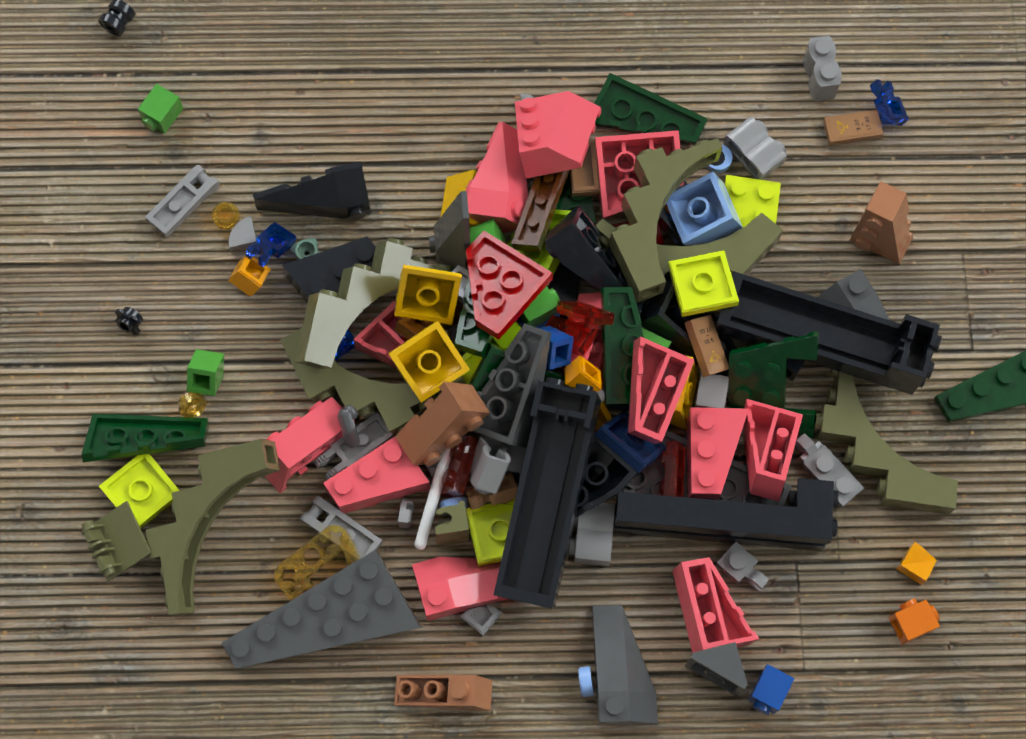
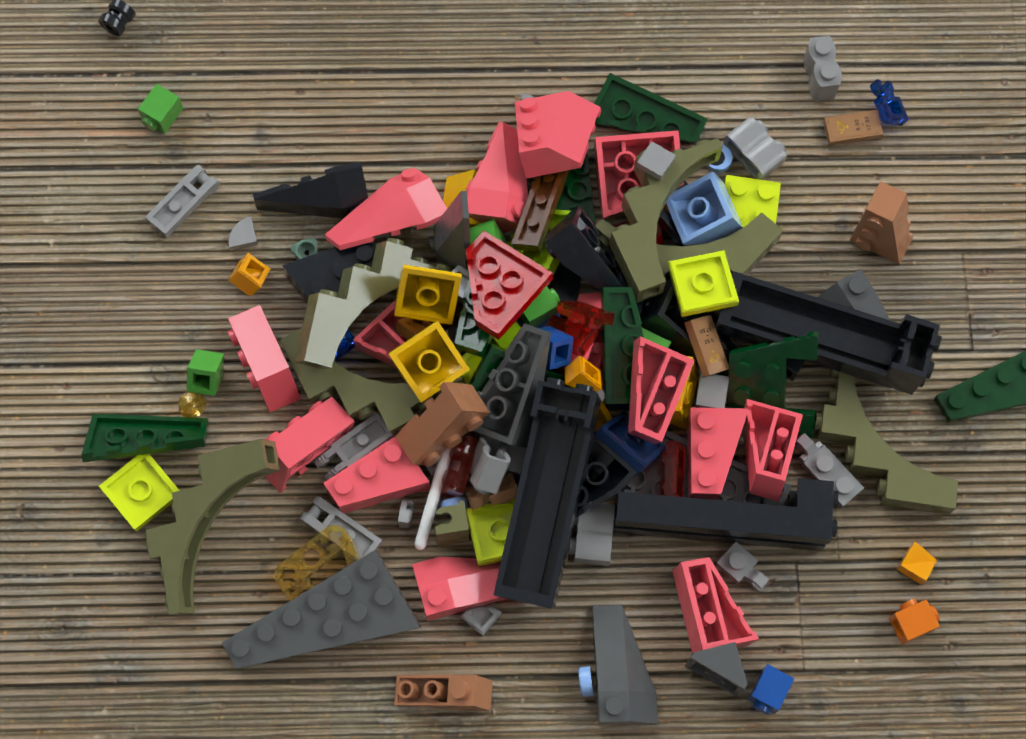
(116, 541): olive hinge -> none
(129, 320): black plate -> none
(225, 215): clear yellow plate -> none
(264, 358): none -> coral wedge
(272, 241): clear blue plate -> none
(347, 425): dark grey arm -> none
(398, 204): none -> coral wedge
(586, 179): medium nougat tile -> none
(655, 161): none -> light grey tile

